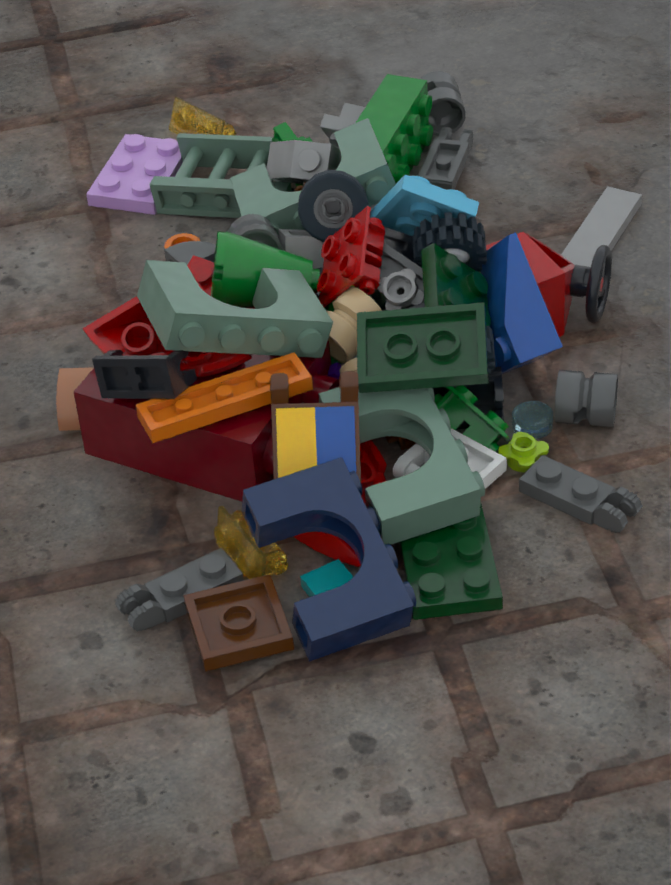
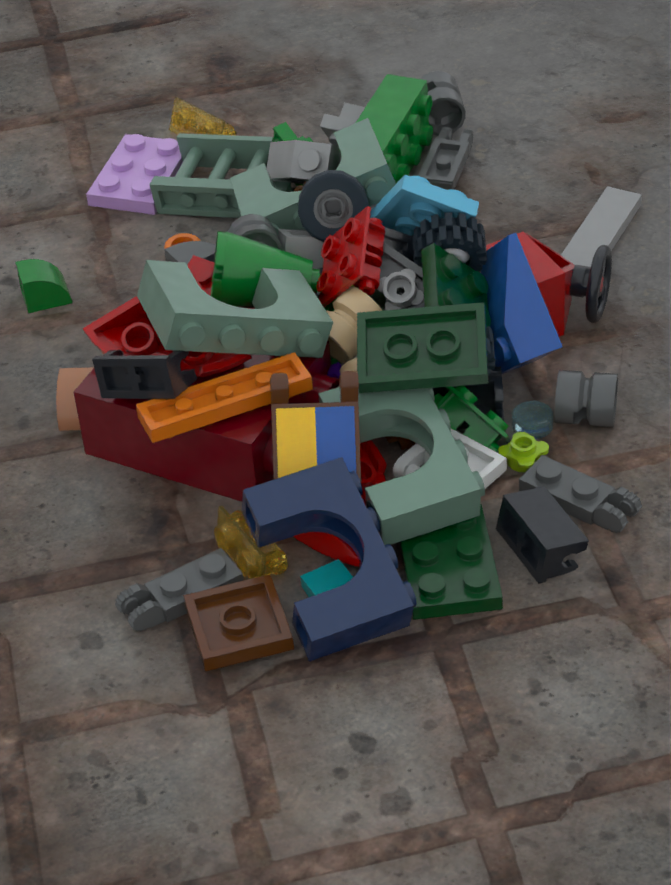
(42, 285): none -> green brick
(540, 532): none -> black hinge

